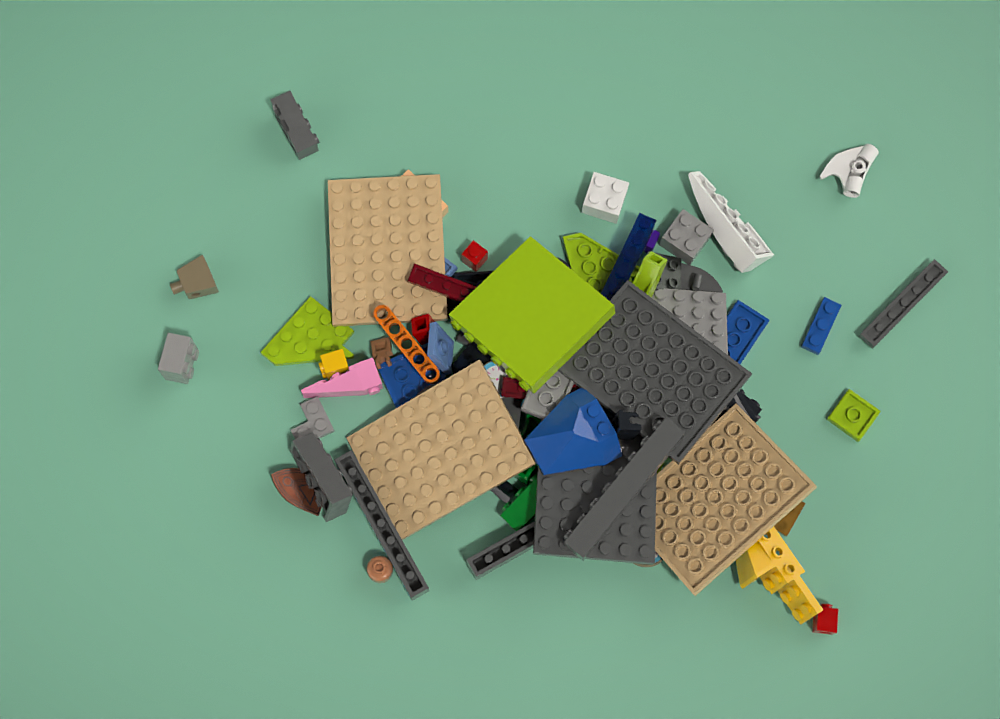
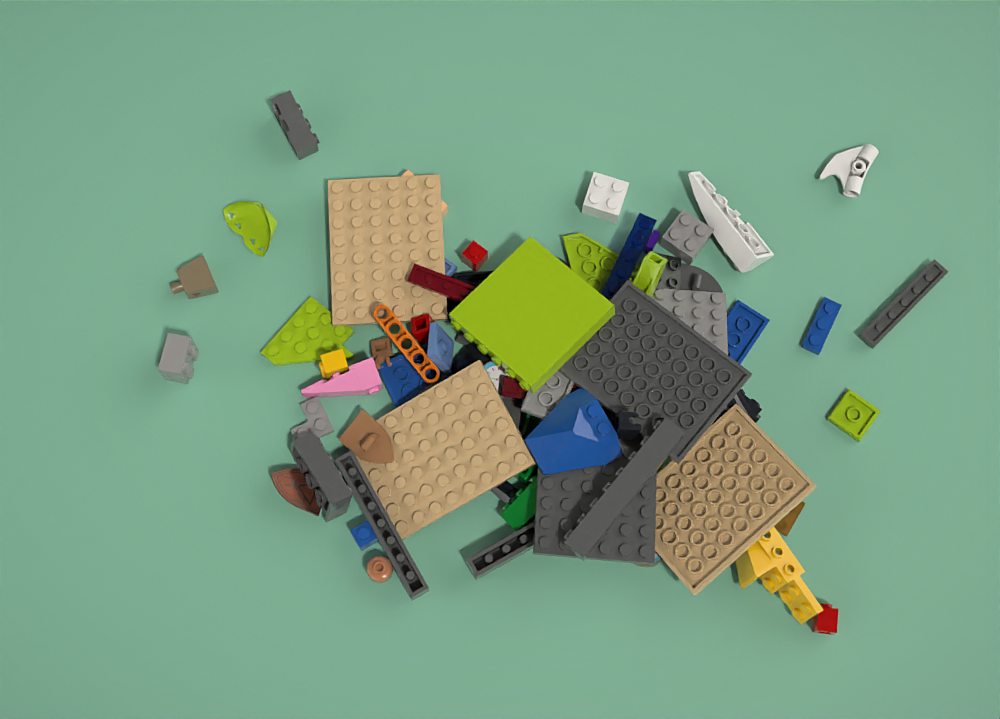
(255, 223): none -> lime piece
(364, 536): none -> blue brick
(368, 440): none -> medium nougat shield

